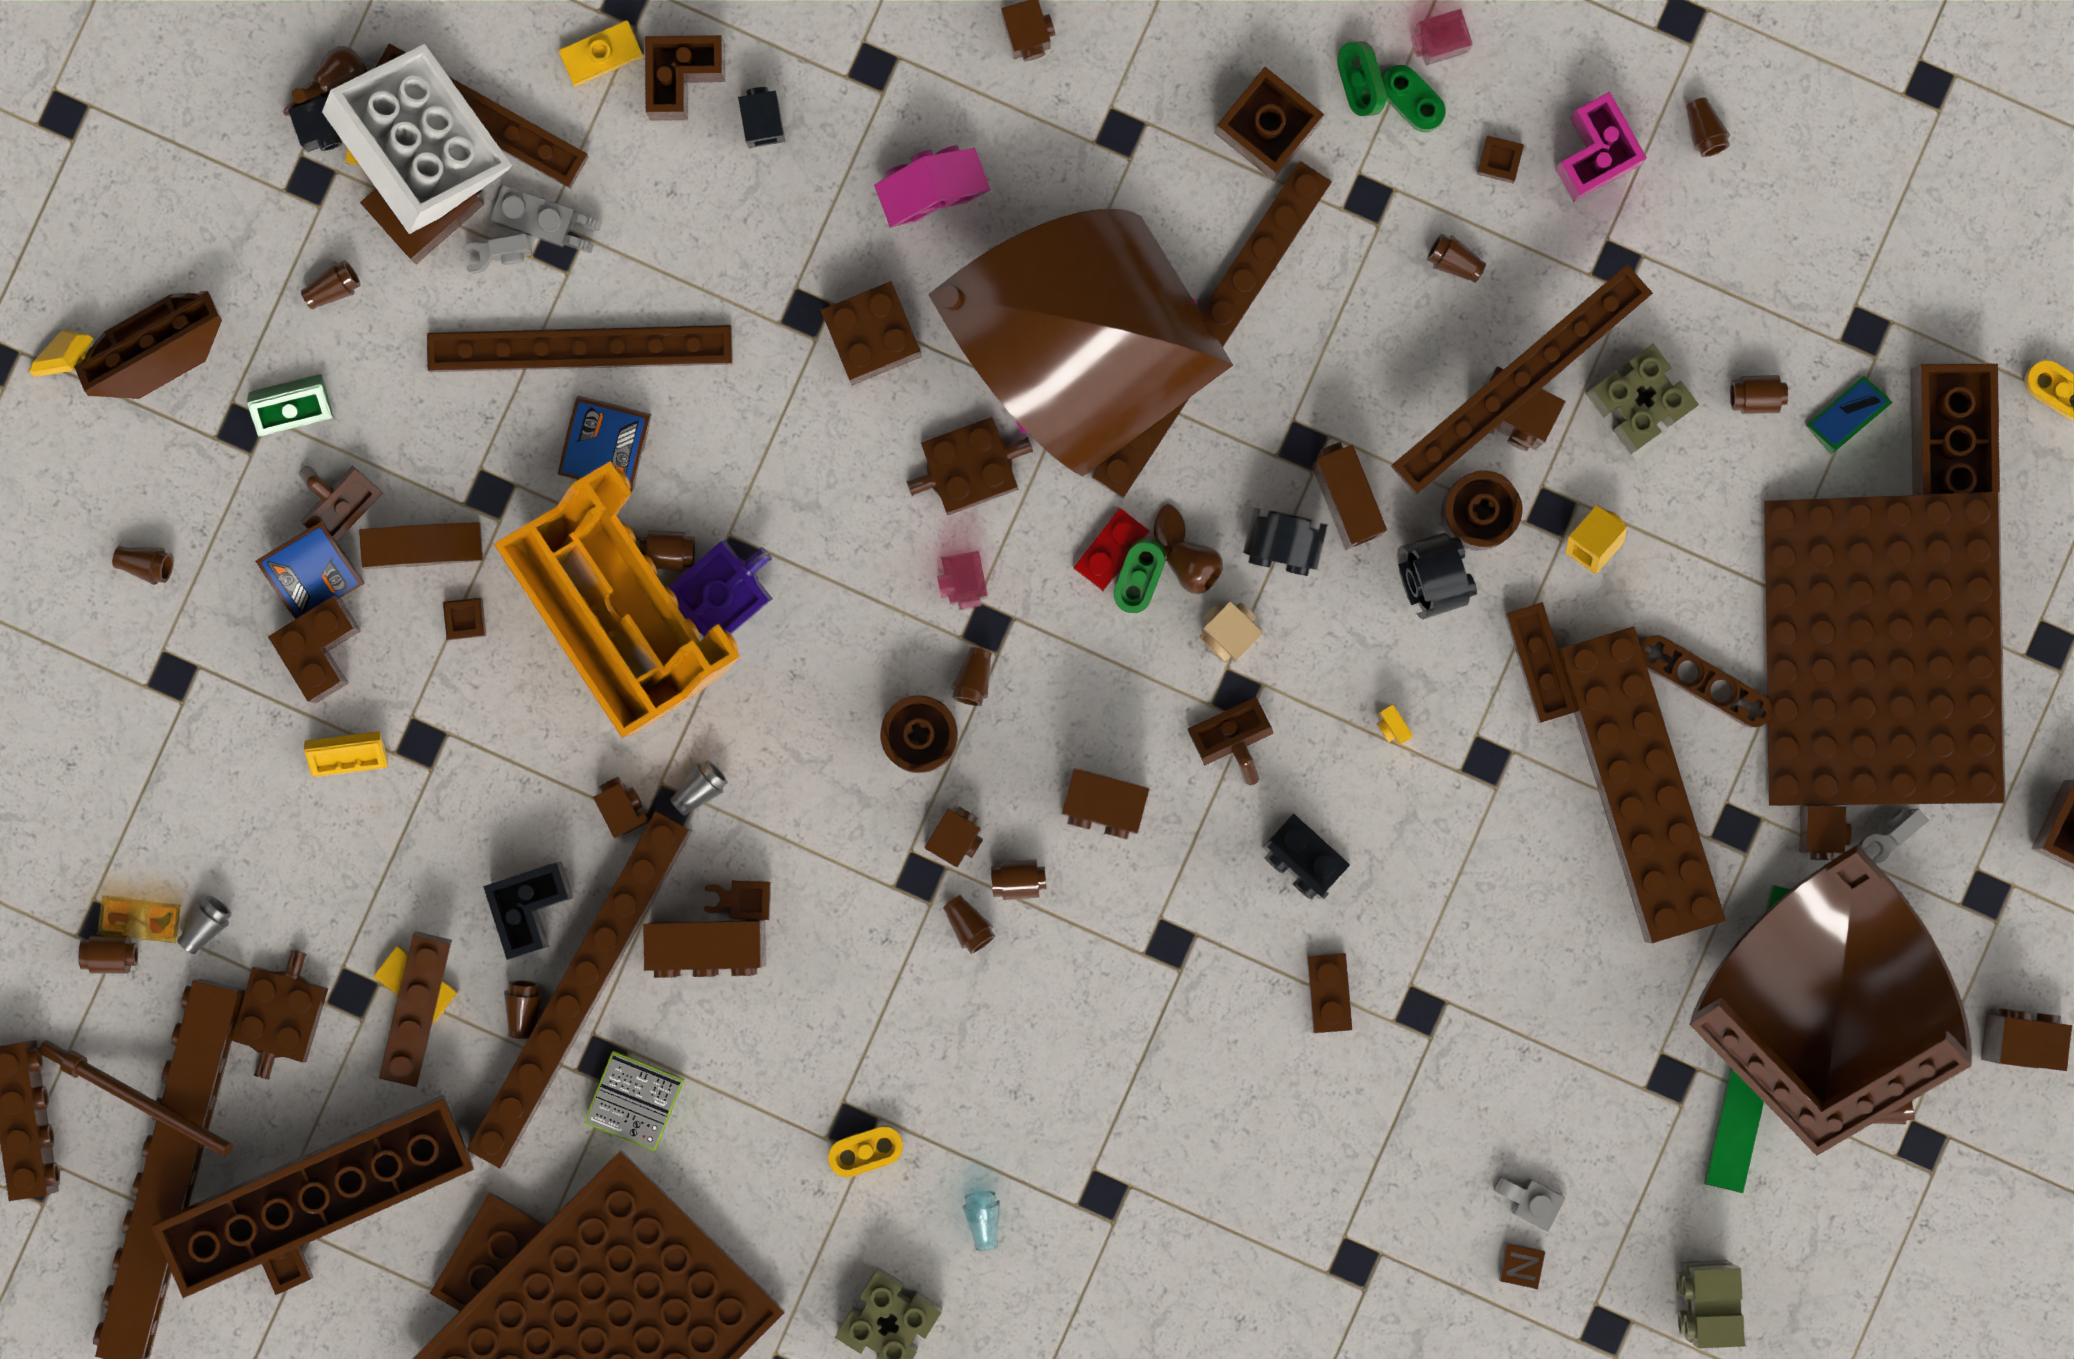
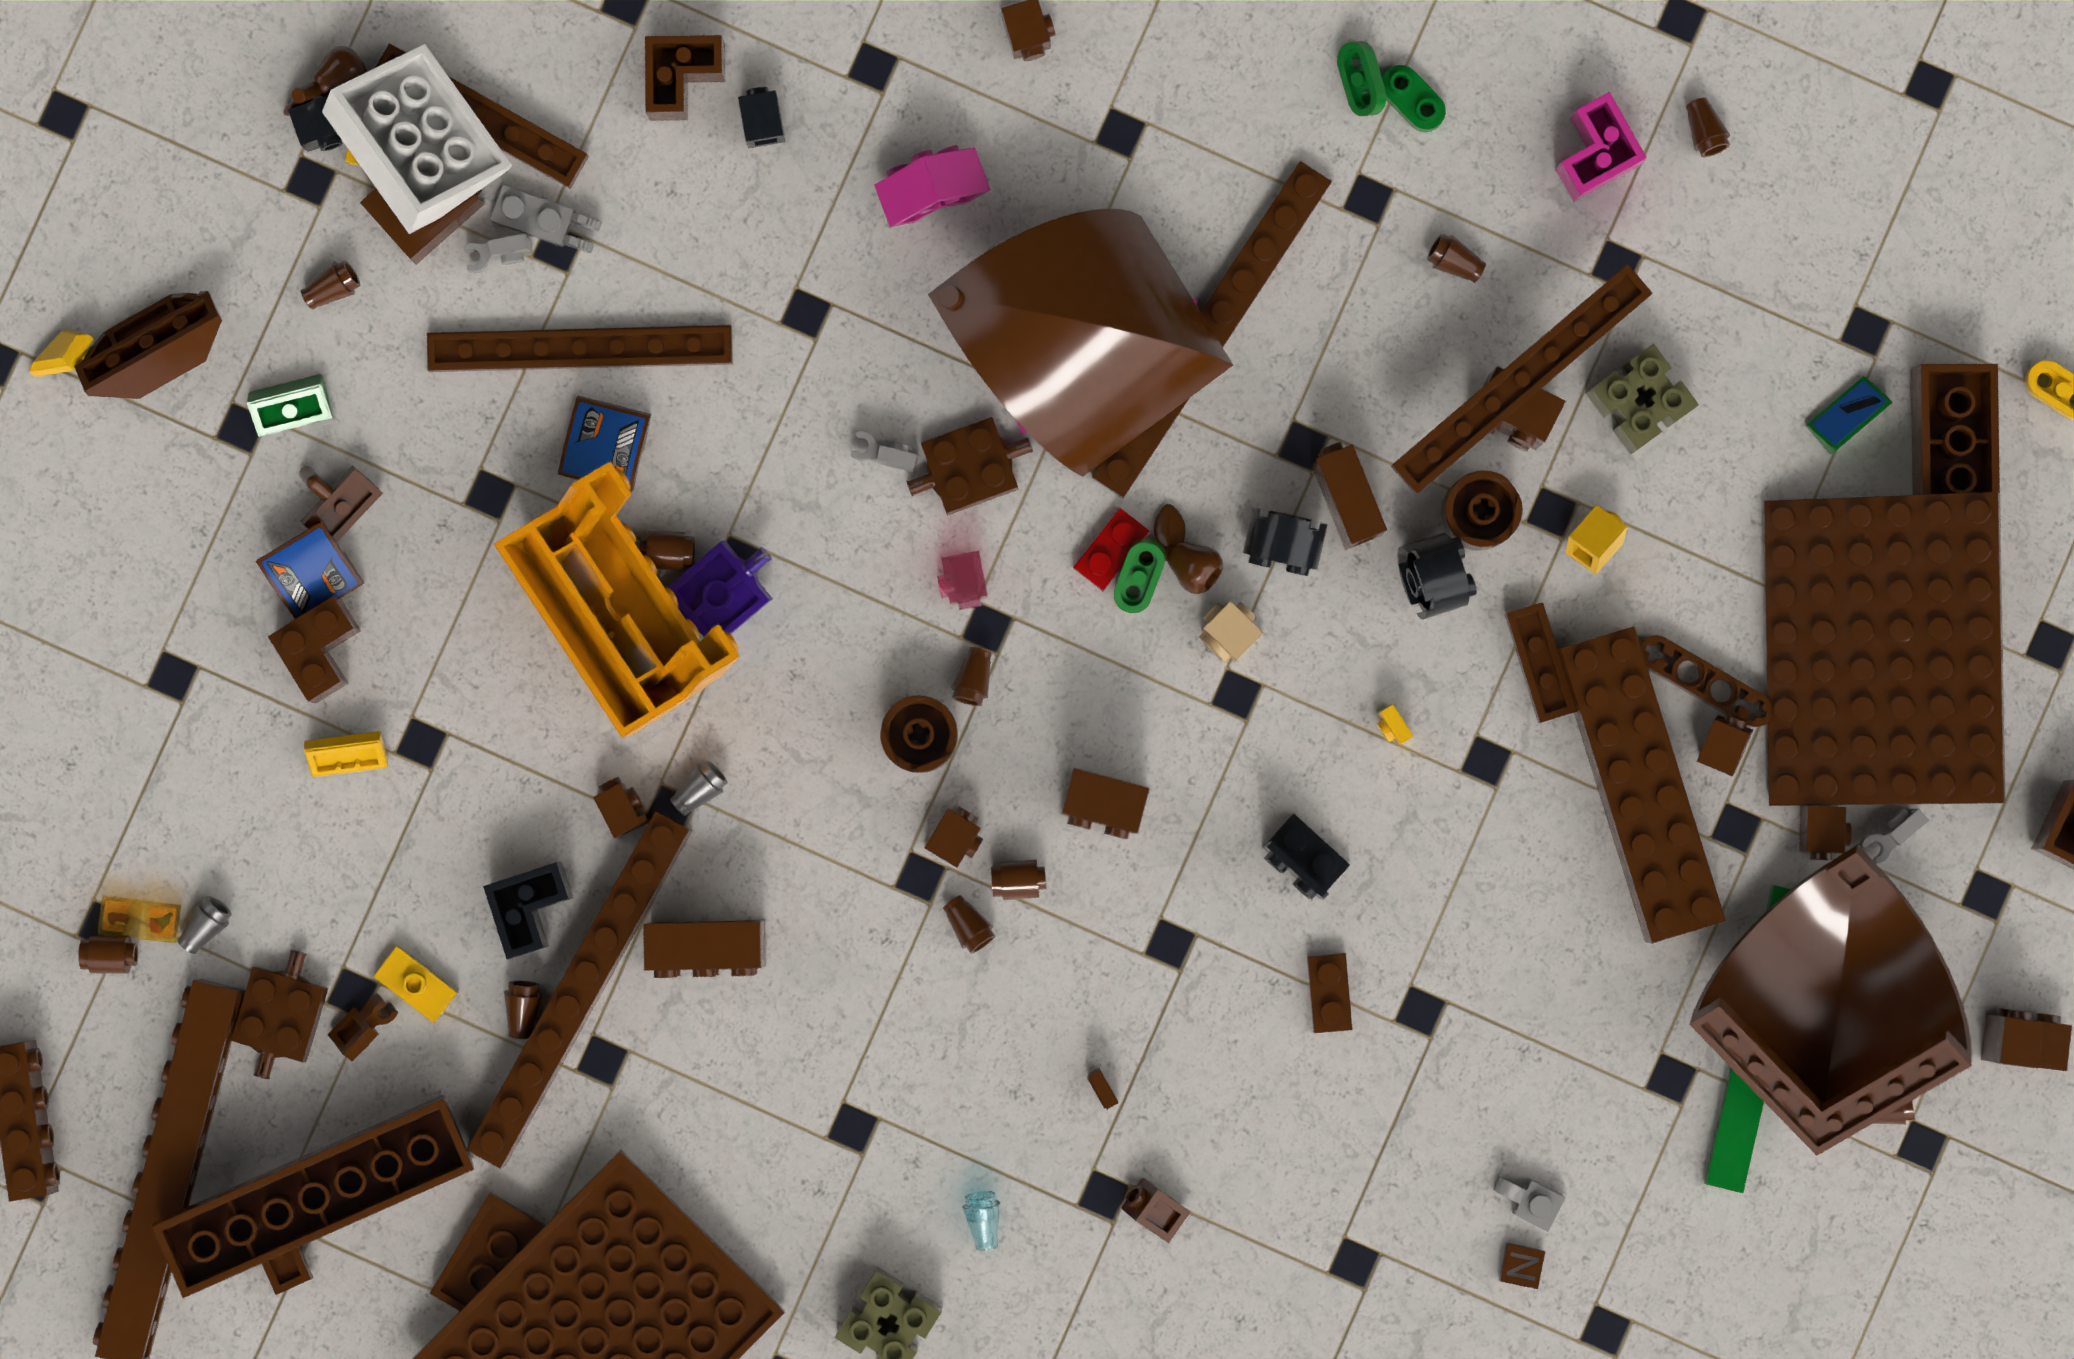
(76, 1065): reddish brown bar -> none
(145, 563): reddish brown cone -> none
(358, 1027): none -> reddish brown plate
(415, 1009): reddish brown plate -> none
(420, 545): reddish brown slope -> none
(464, 619): reddish brown tile -> none
(600, 53): yellow plate -> none
(634, 1101): light grey tile -> none
(746, 900): reddish brown plate -> none
(866, 1152): yellow plate -> none
(871, 333): reddish brown brick -> none
(895, 456): none -> light grey plate
(1102, 1088): none -> reddish brown tile
(1155, 1210): none -> reddish brown bracket
(1232, 733): reddish brown plate -> none
(1269, 123): reddish brown brick -> none
(1441, 37): clear pink brick -> none
(1500, 159): reddish brown tile -> none
(1711, 1304): olive brick -> none
(1725, 743): none -> reddish brown brick
(1758, 394): reddish brown brick -> none

